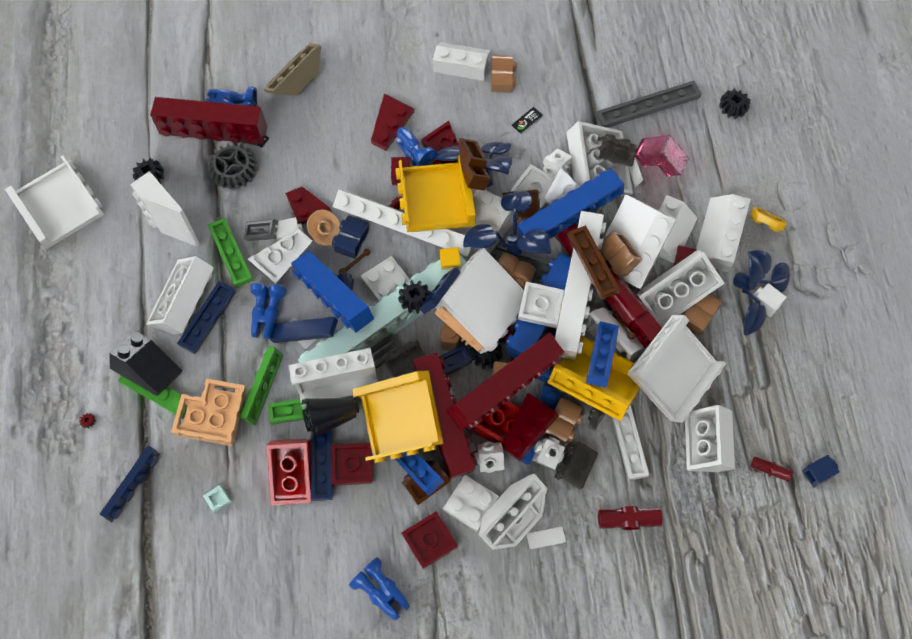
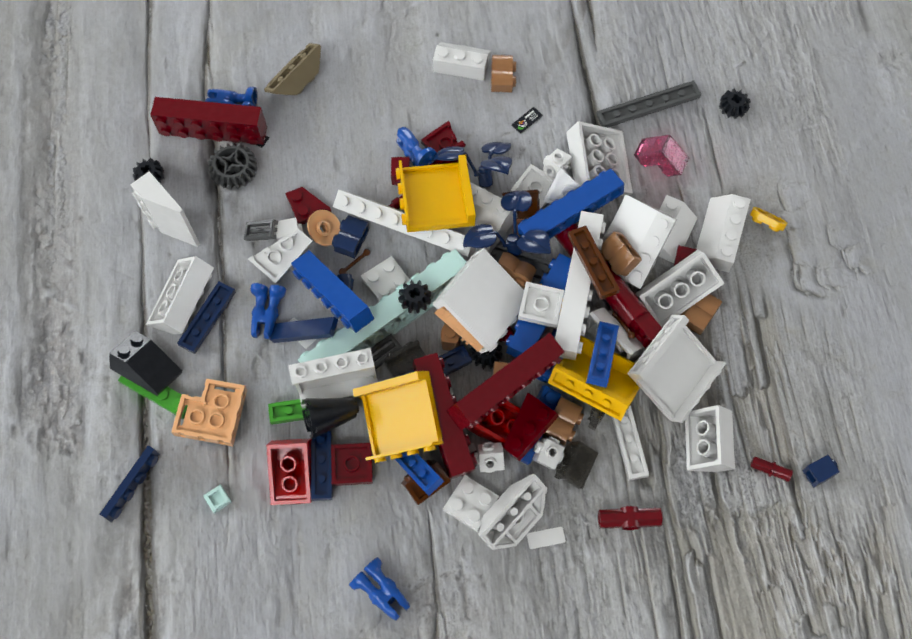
(56, 204): white panel -> none
(87, 424): dark red piece -> none
(230, 252): bright green plate -> none
(261, 386): bright green plate -> none
(390, 118): dark red wing -> none
(429, 540): dark red plate -> none
(439, 290): dark blue tile -> none
(450, 258): yellow tile -> none
(473, 164): reddish brown slope -> none
(617, 150): clear smoke bracket -> none
(635, 174): white sticker -> none
(759, 265): dark blue plant -> none
(770, 298): white brick -> none

